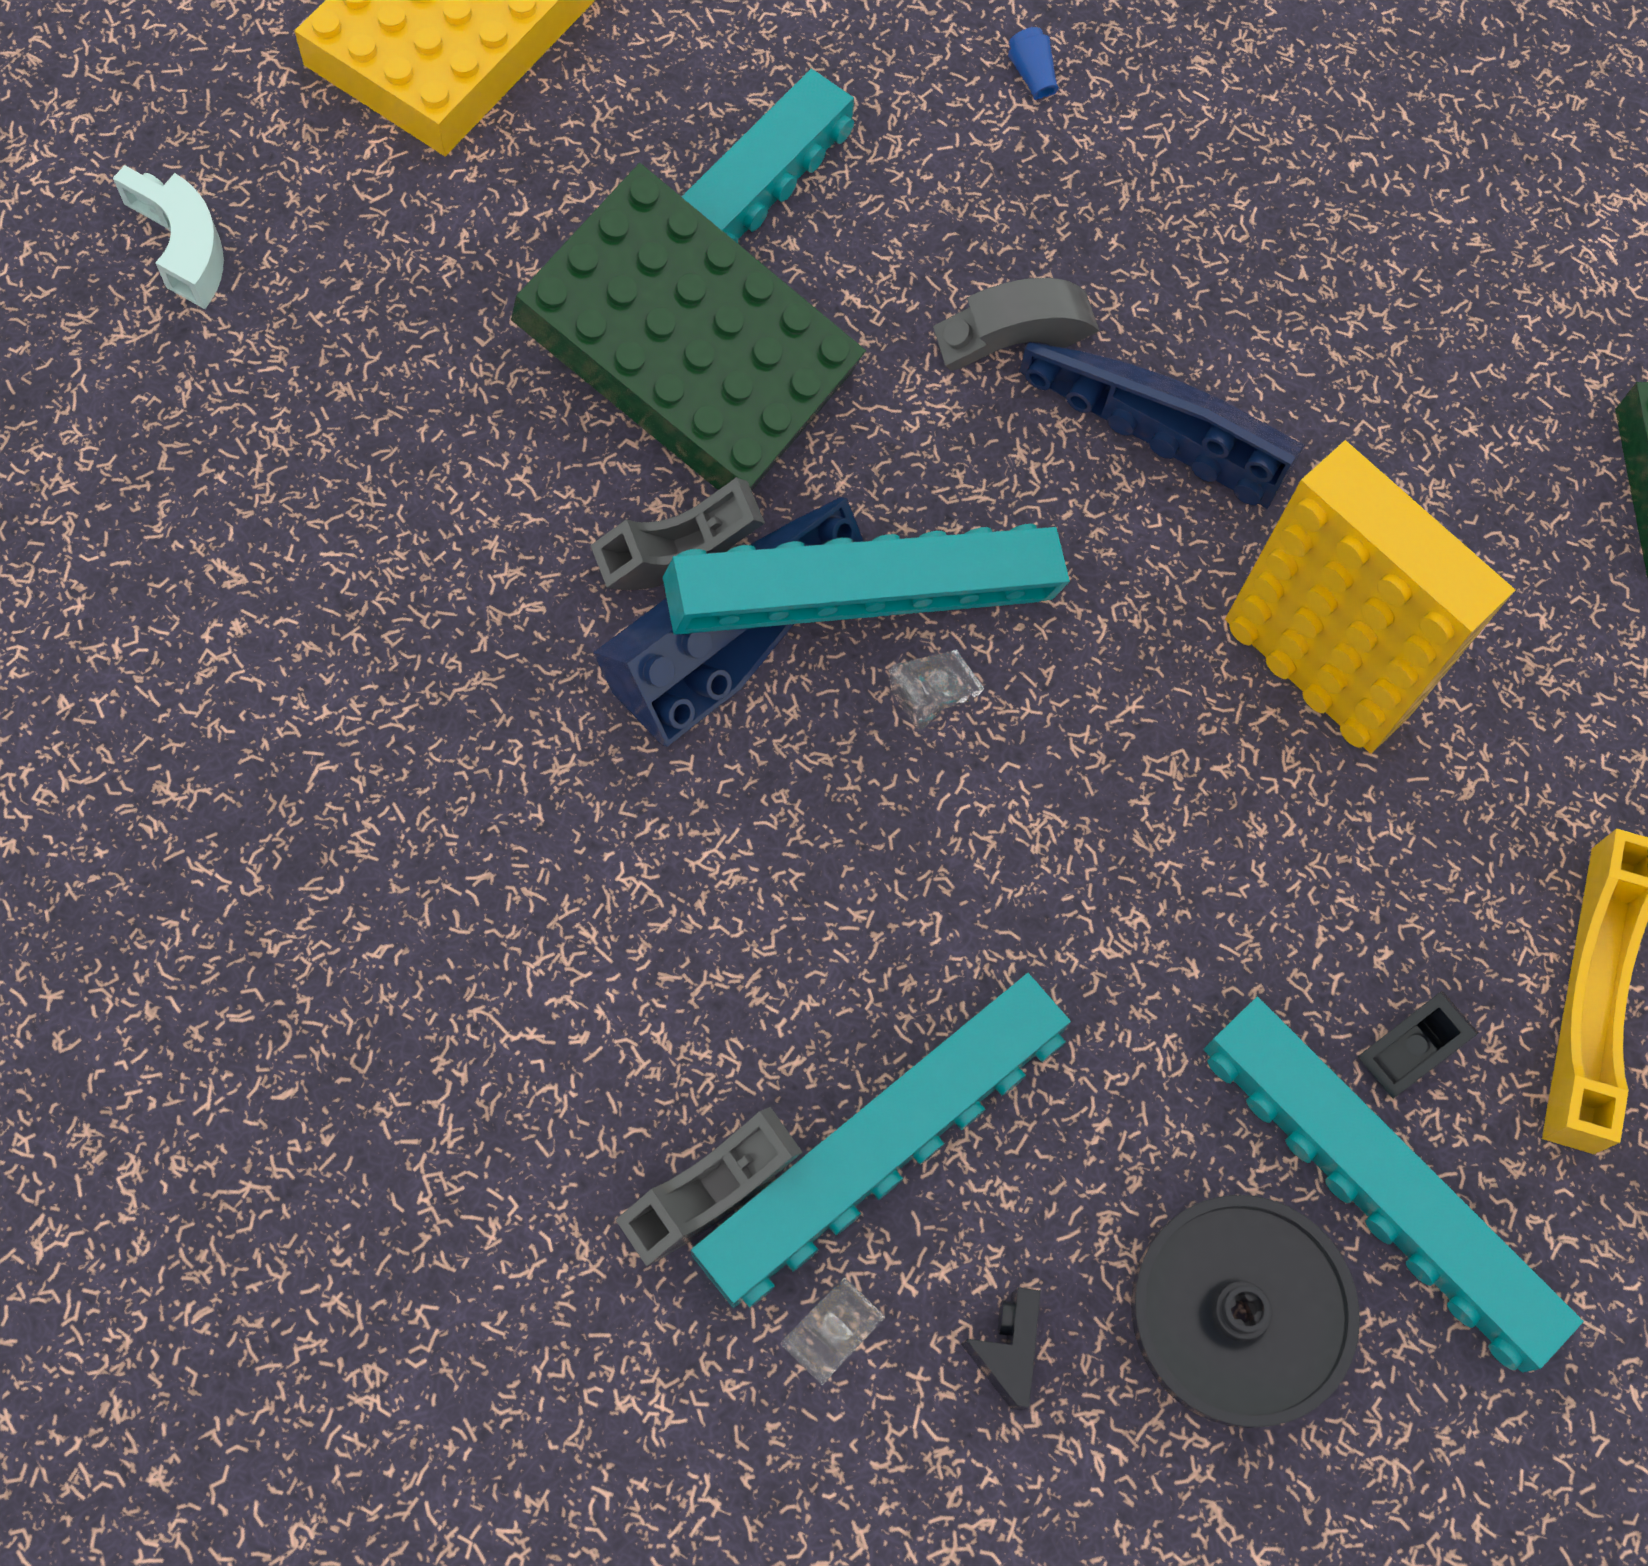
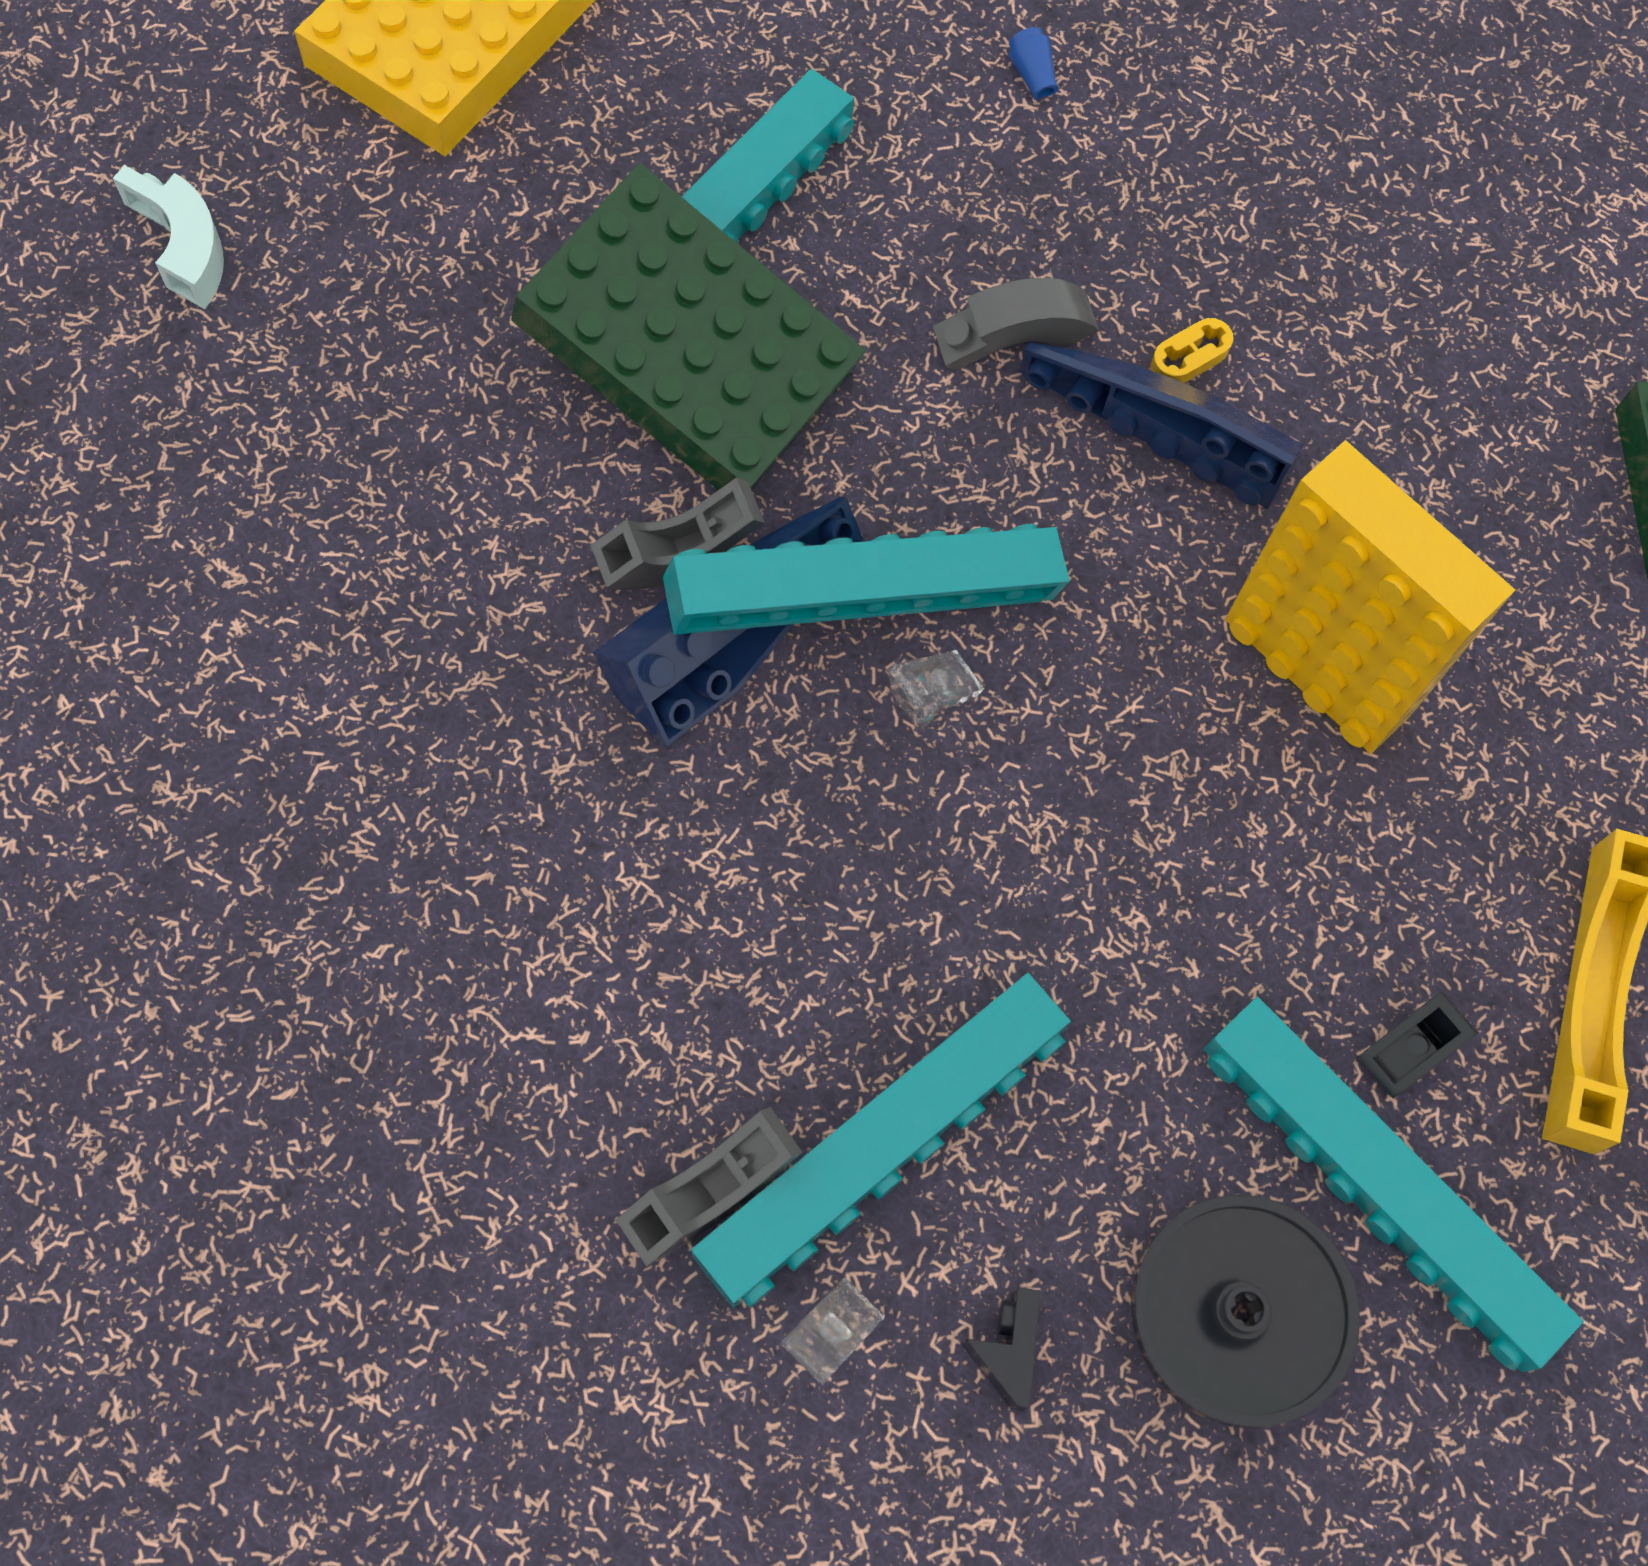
(1187, 344): none -> yellow beam

